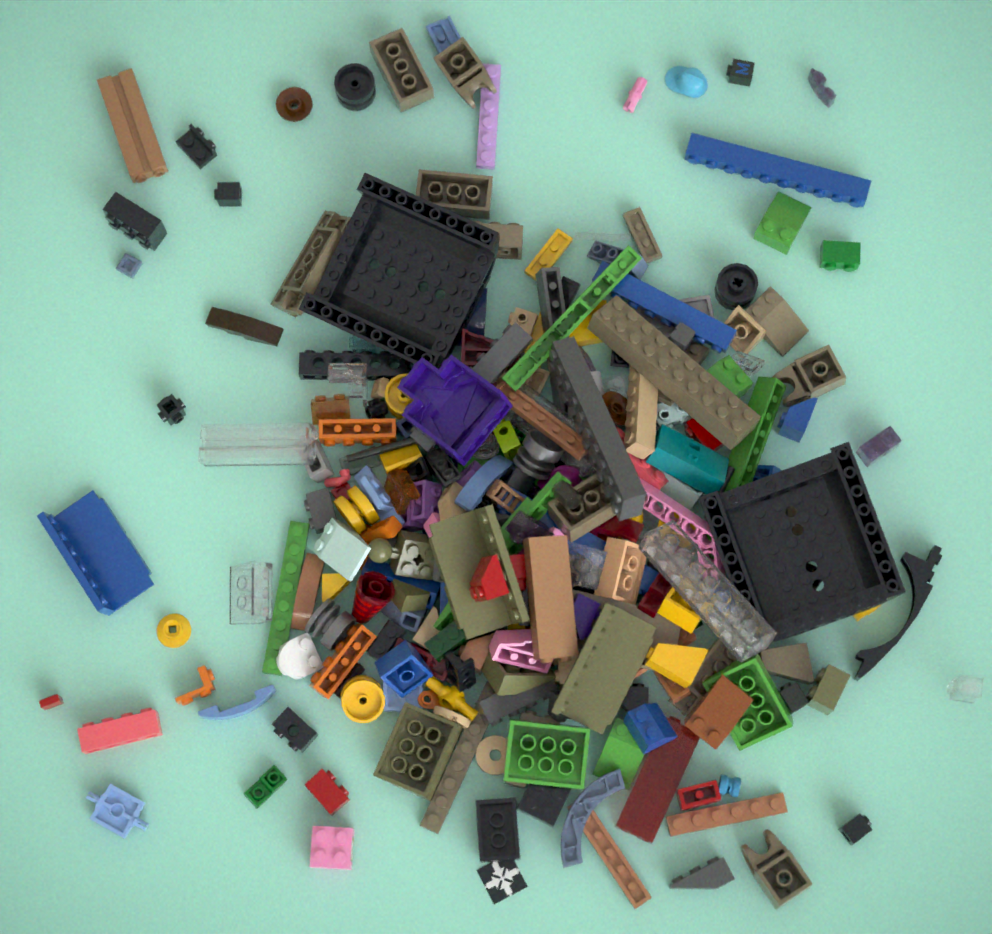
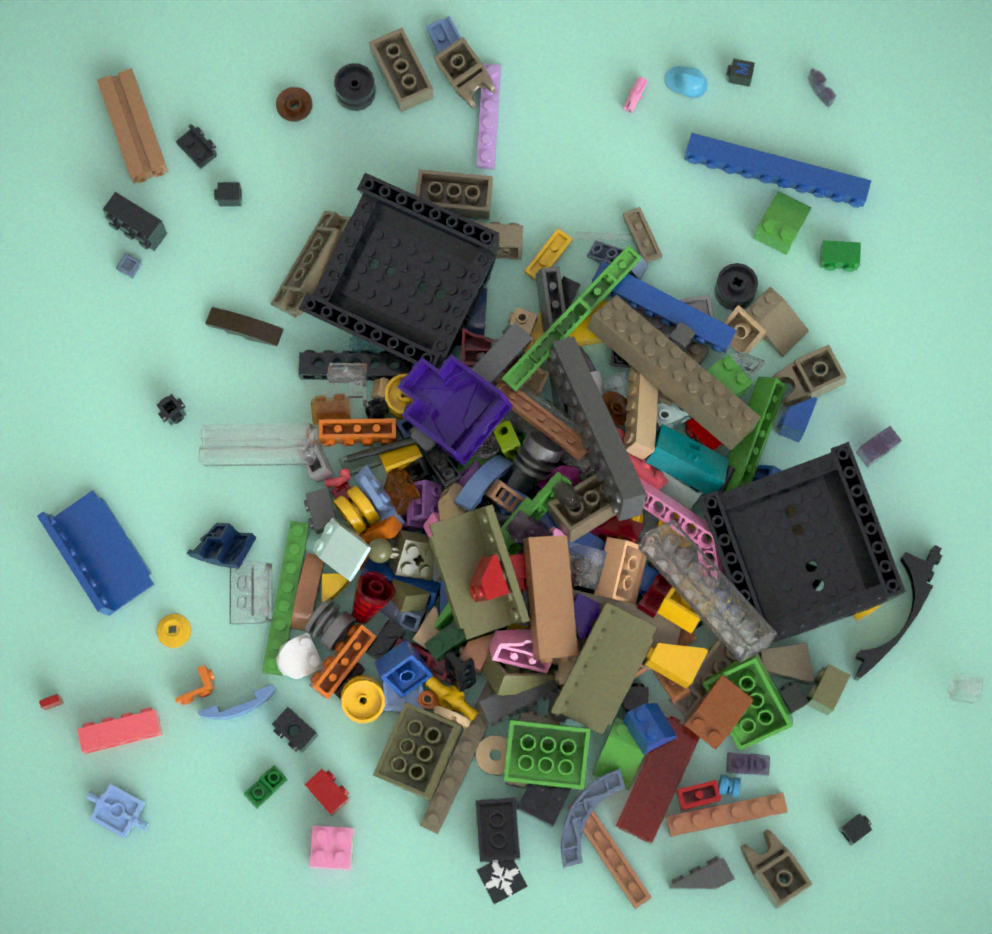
(223, 546): none -> dark blue slope
(748, 764): none -> clear purple slope

